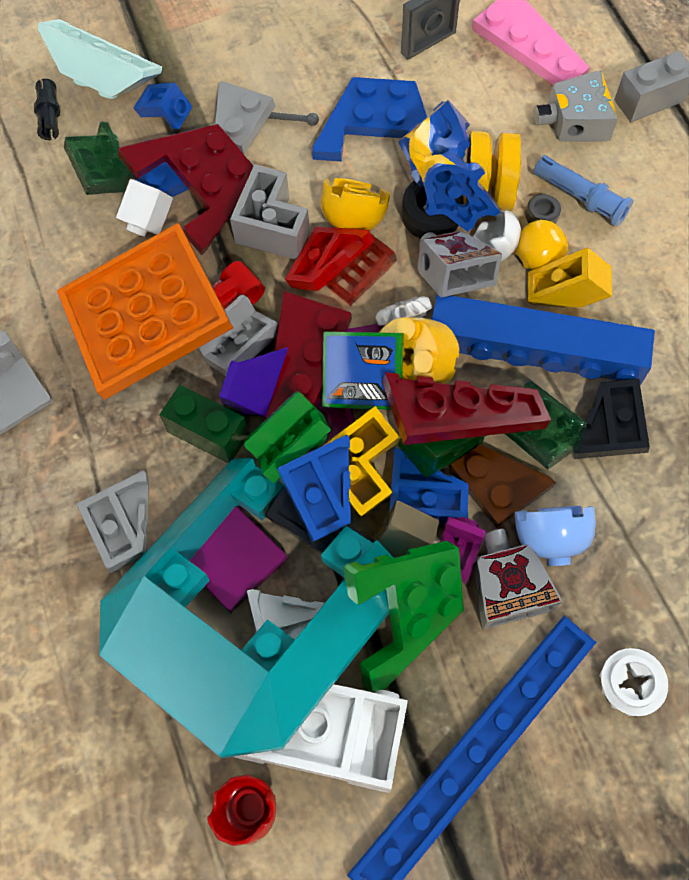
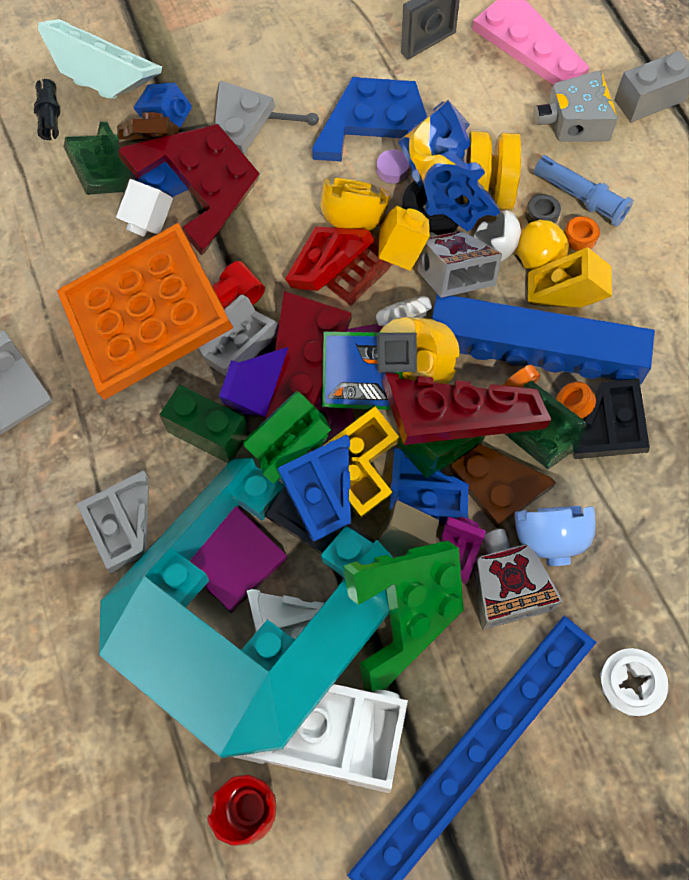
(149, 128): none -> reddish brown wing
(265, 217): light grey brick -> none
(392, 166): none -> lavender tile
(397, 352): none -> dark grey tile
(403, 237): none -> yellow slope
(523, 376): none -> orange tile
(577, 398): none -> orange tile
(582, 233): none -> orange tile

